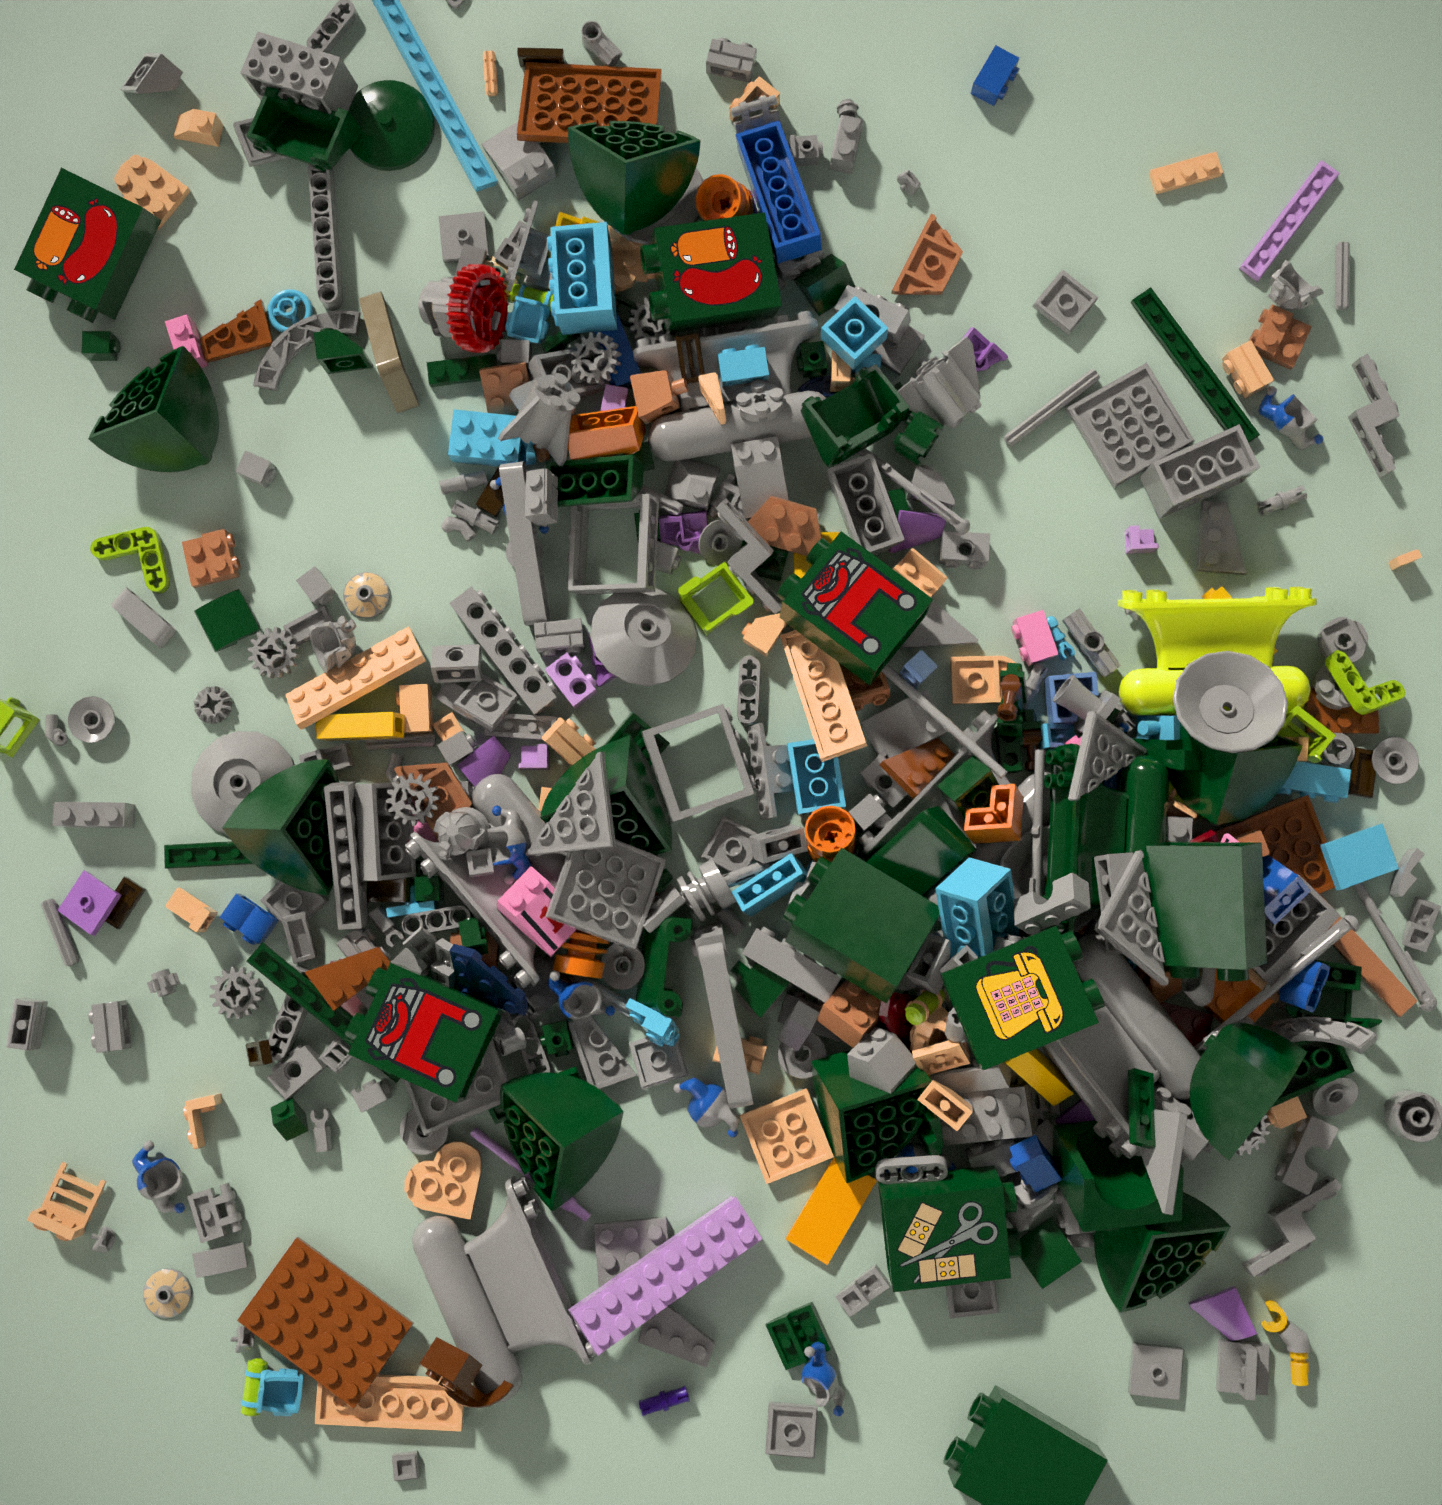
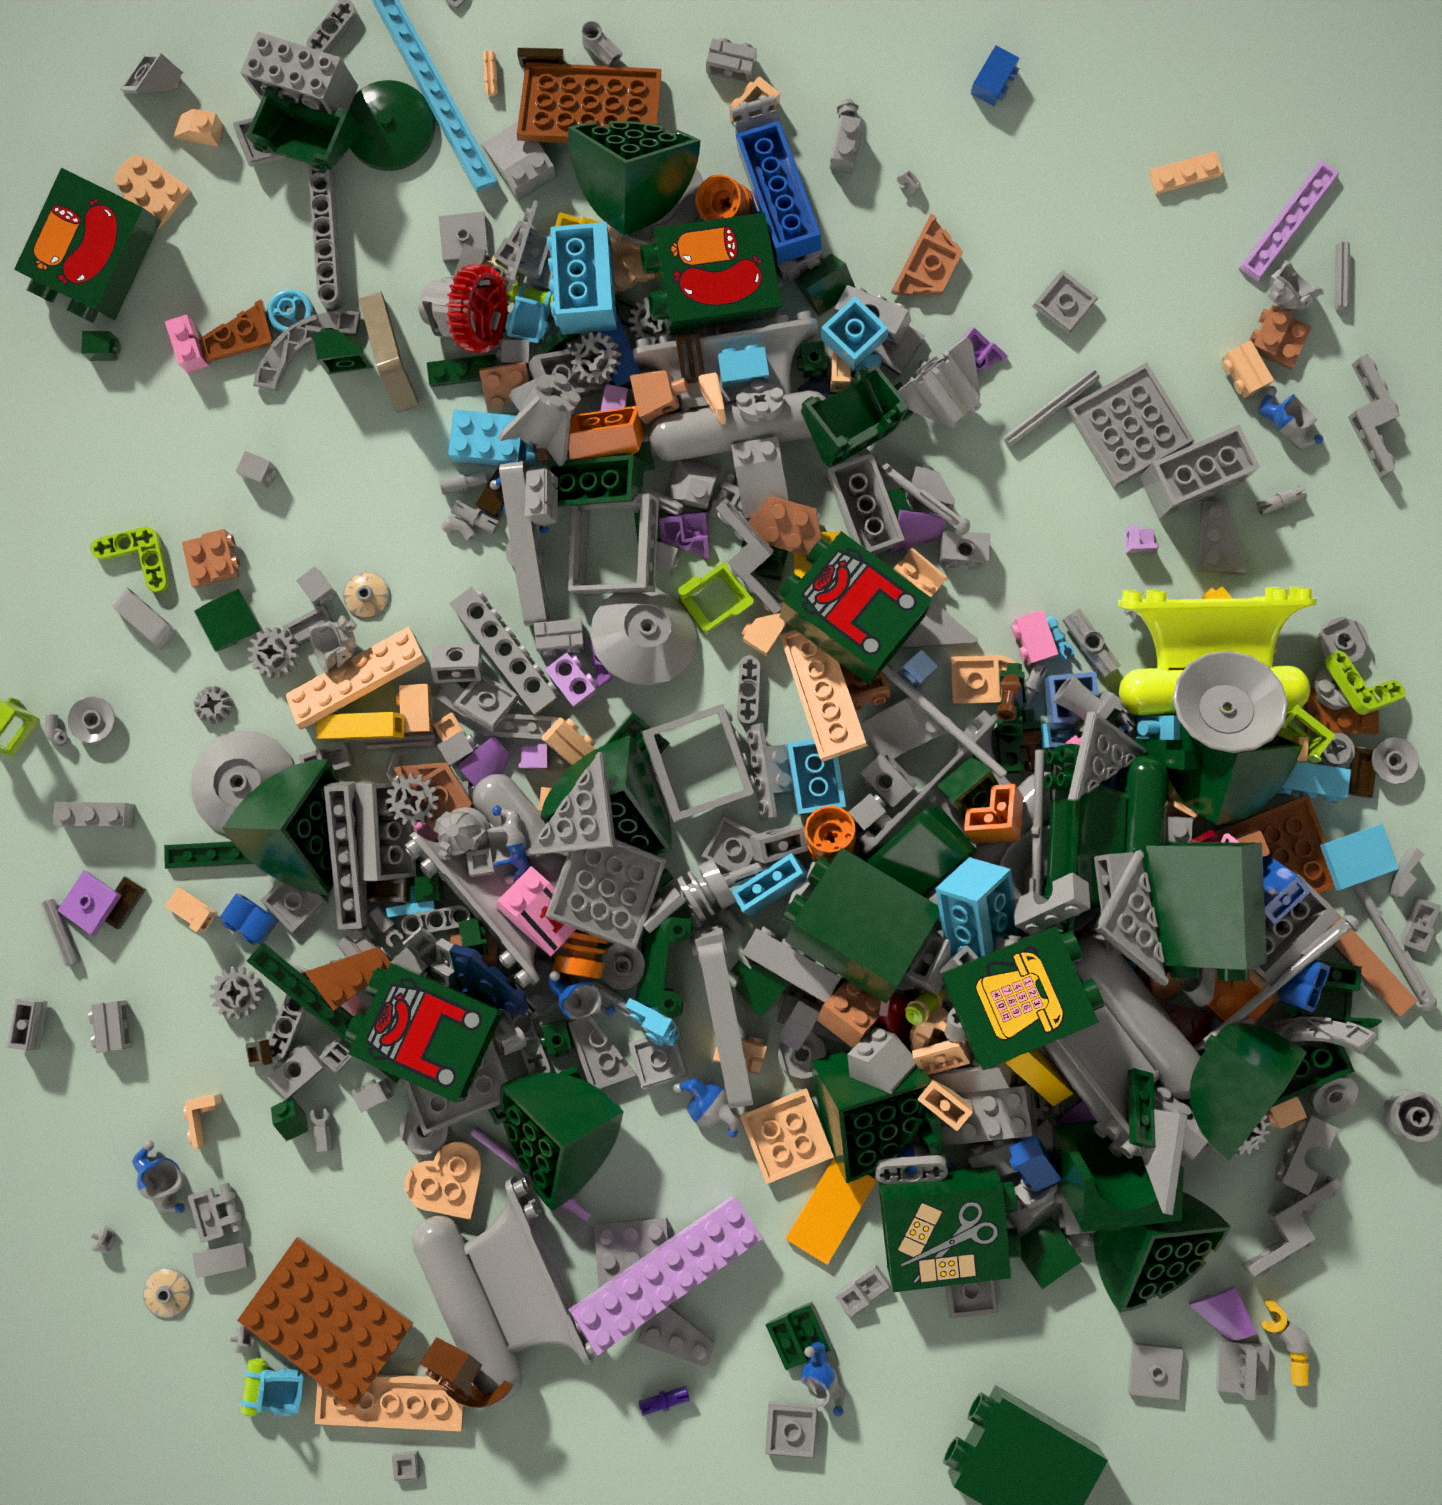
(61, 1218): light nougat plate -> none
(162, 417): dark green brick -> none
(163, 983): light grey gear -> none
(299, 937): light grey tile -> none
(727, 544): light grey dish -> none
(803, 156): light grey brick -> none
(917, 437): dark green brick -> none
(918, 765): dark orange wing -> none
(1192, 363): dark green tile -> none
(1405, 559): light nougat tile -> none

